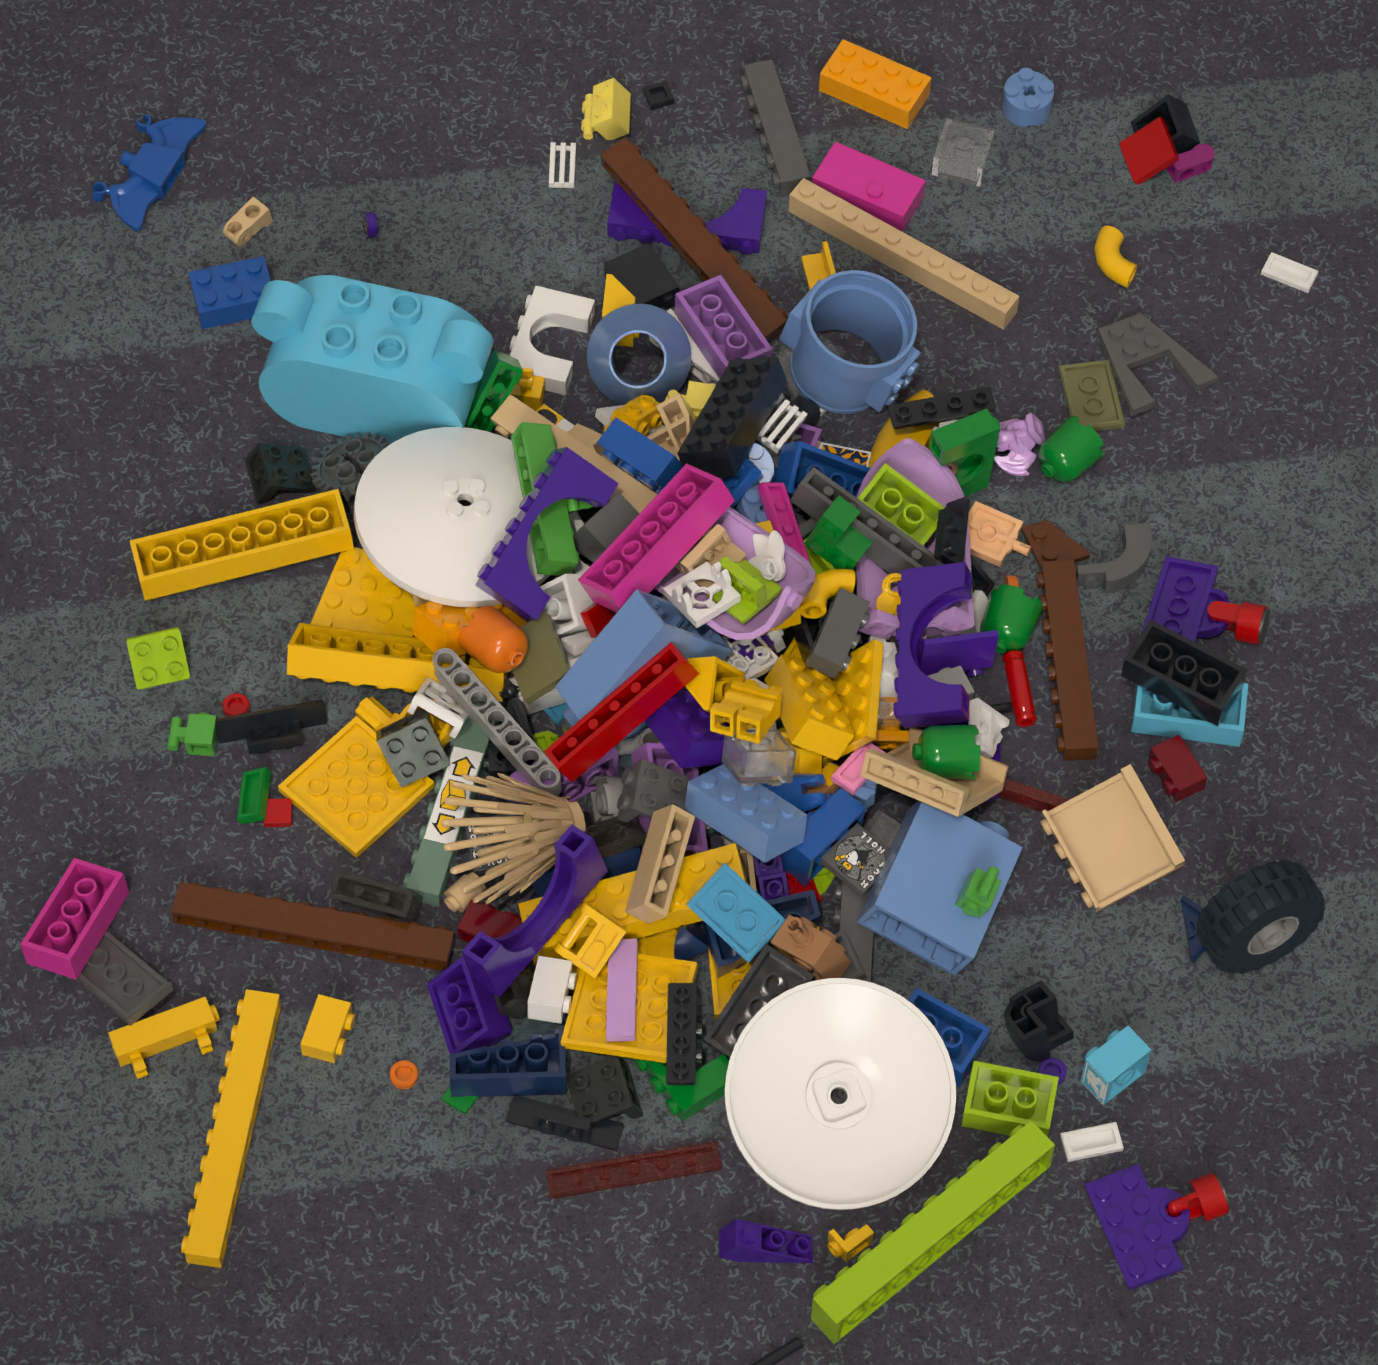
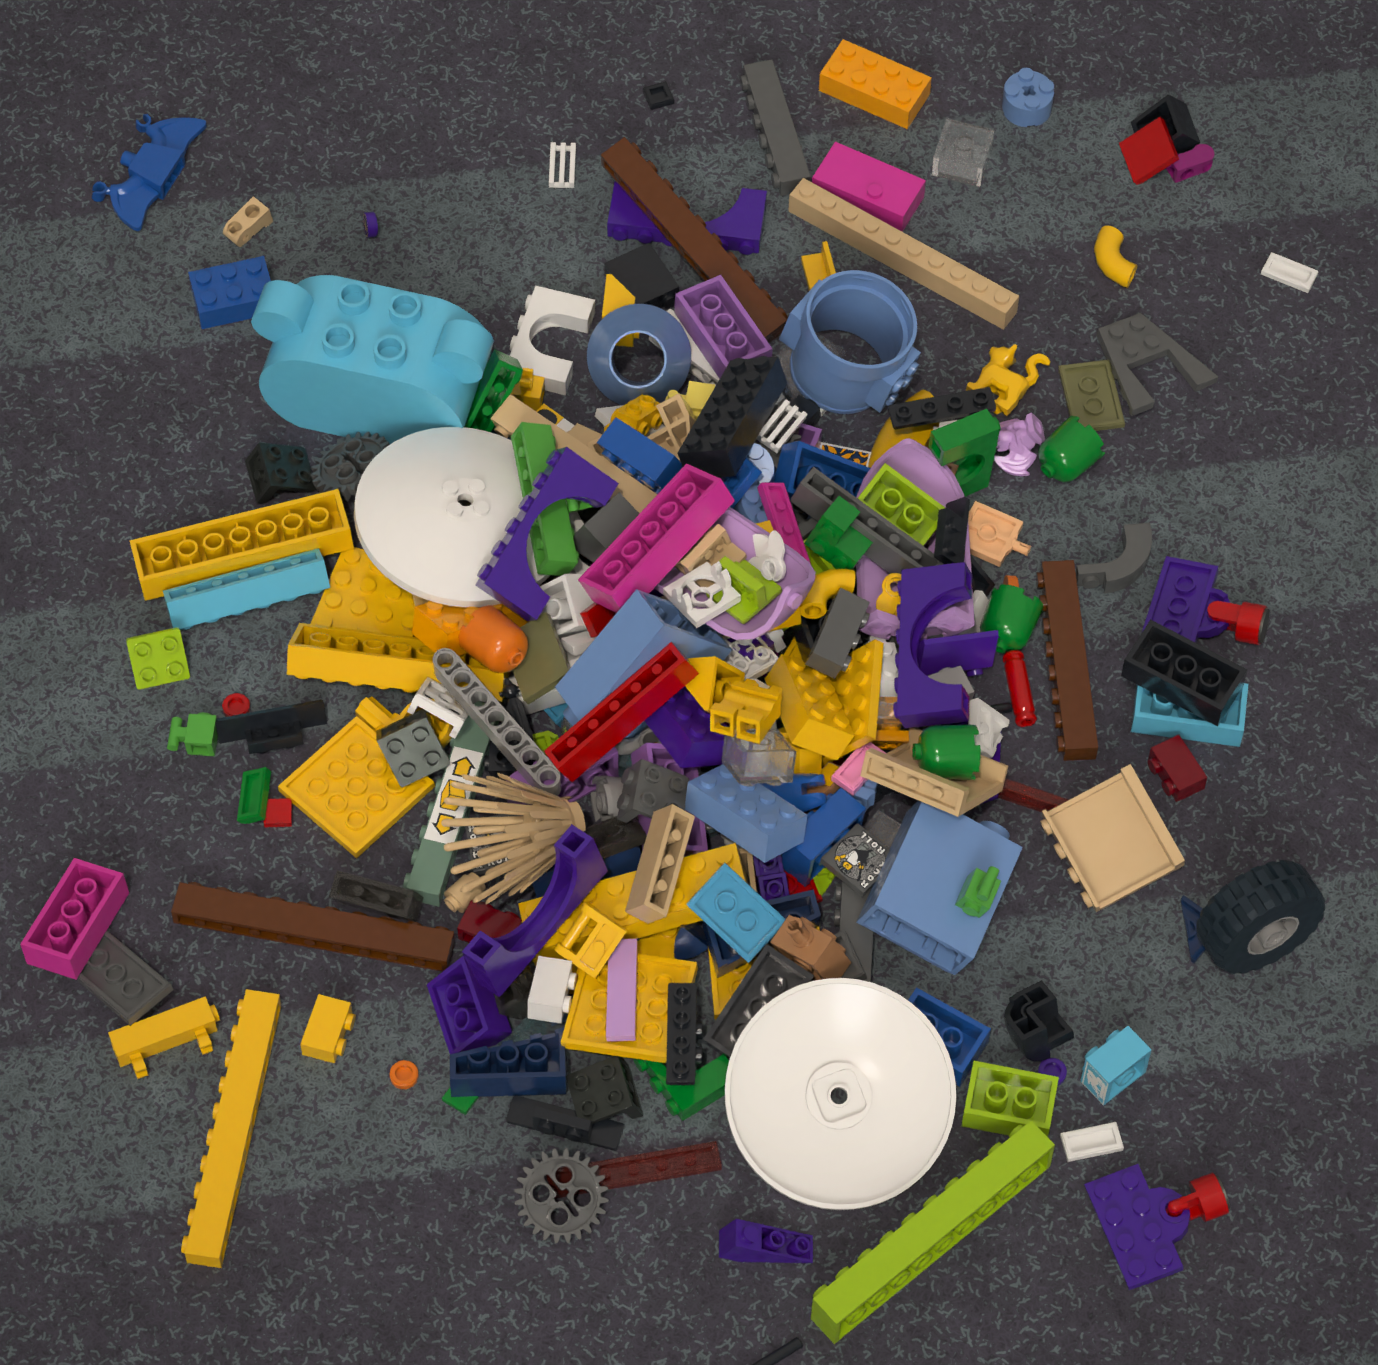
(246, 589): none -> medium azure brick
(581, 1179): none -> dark grey gear
(606, 111): light yellow brick -> none
(853, 1244): yellow bracket -> none
(1004, 382): none -> yellow animal
(1052, 544): reddish brown wing -> none

